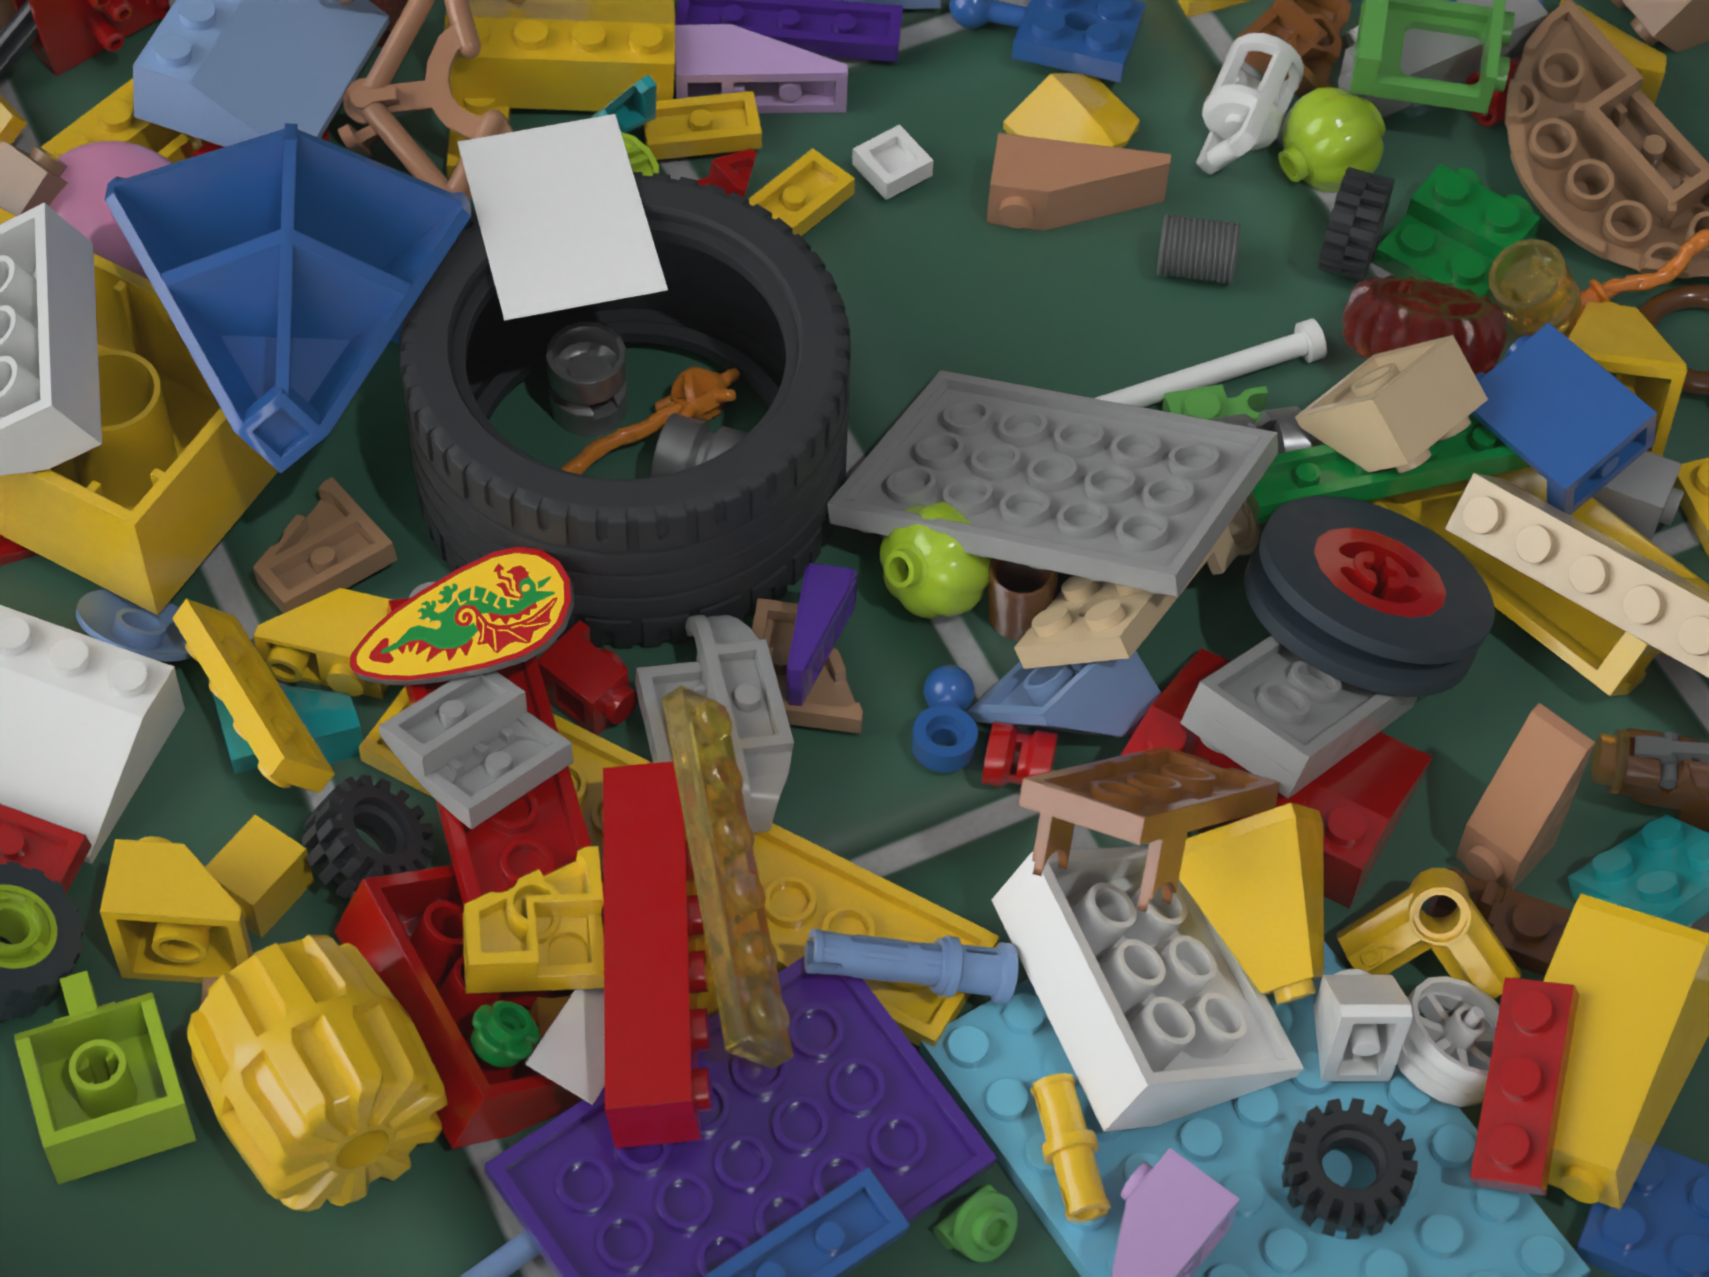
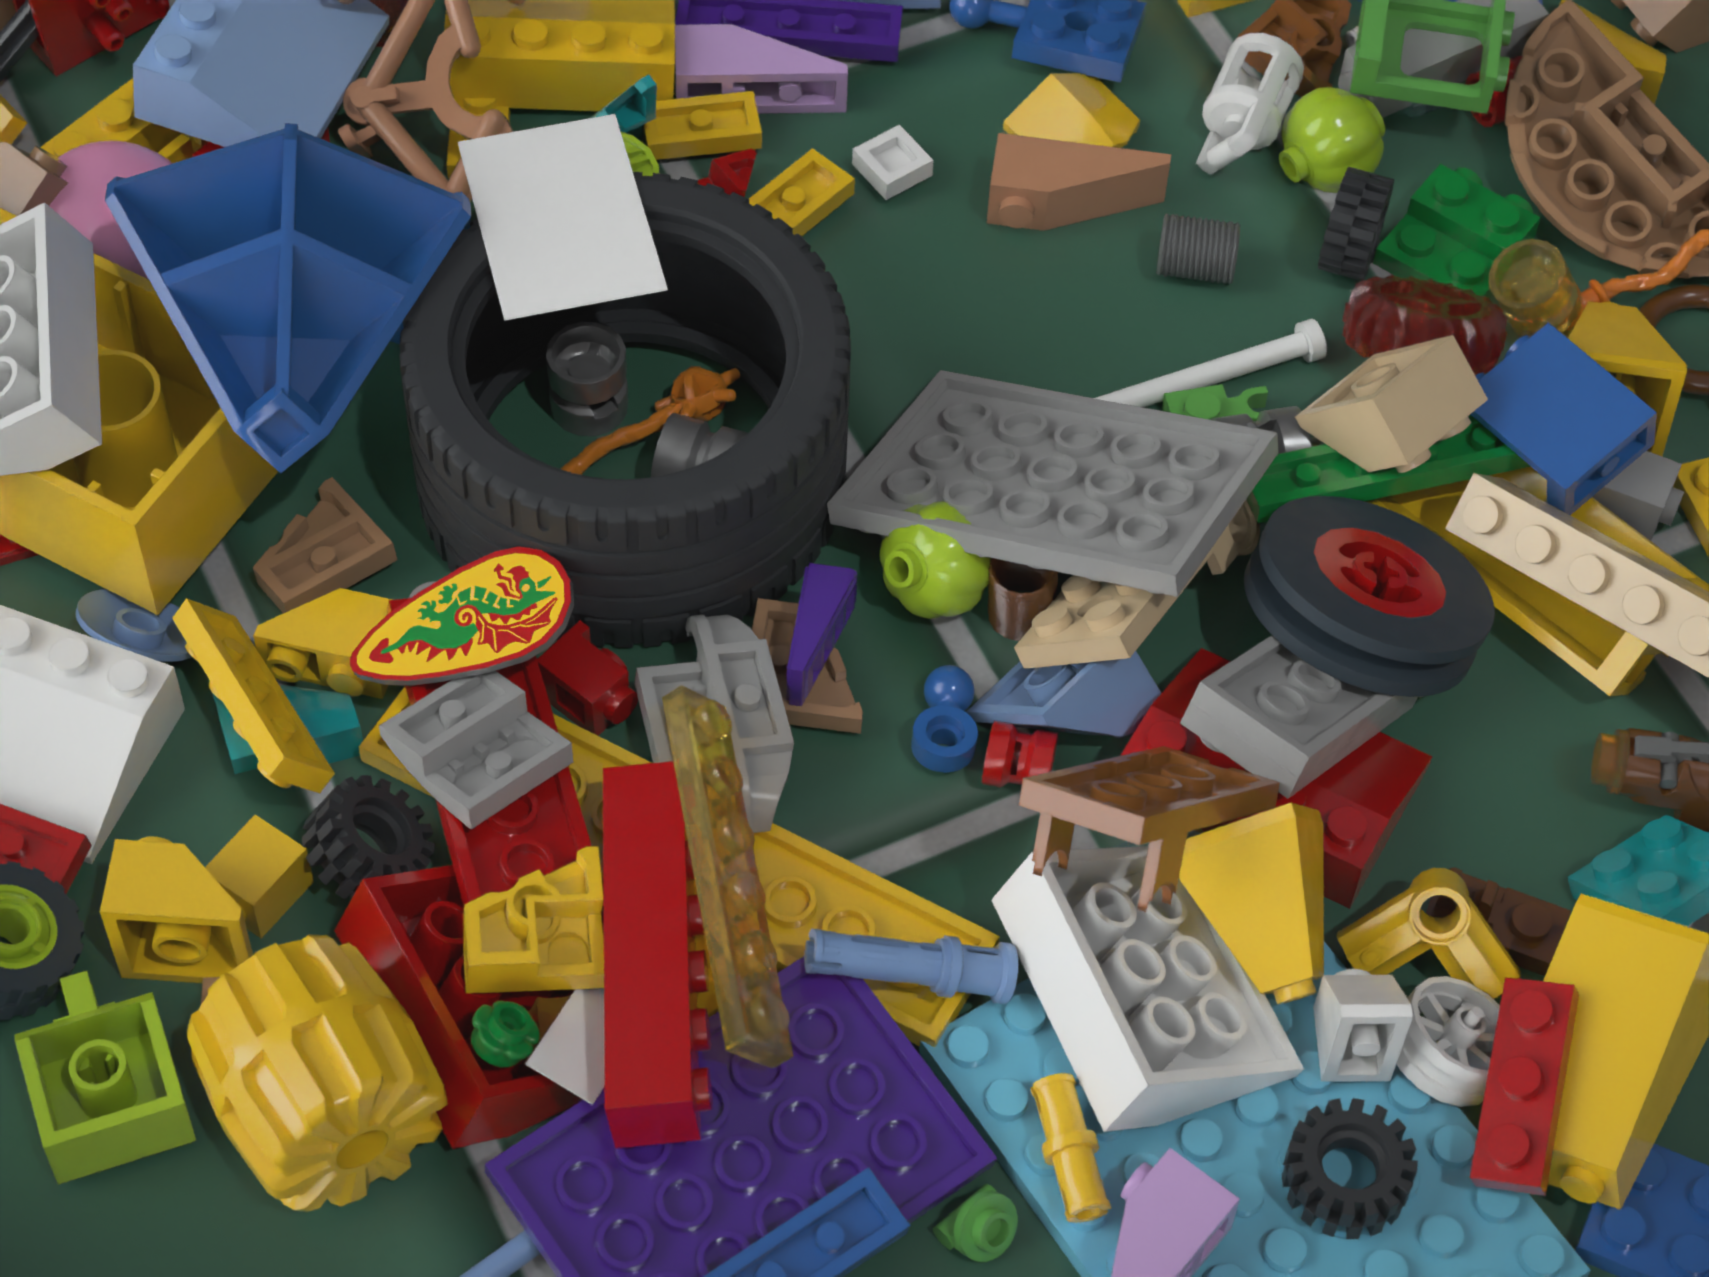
(1525, 800): nougat slope -> none

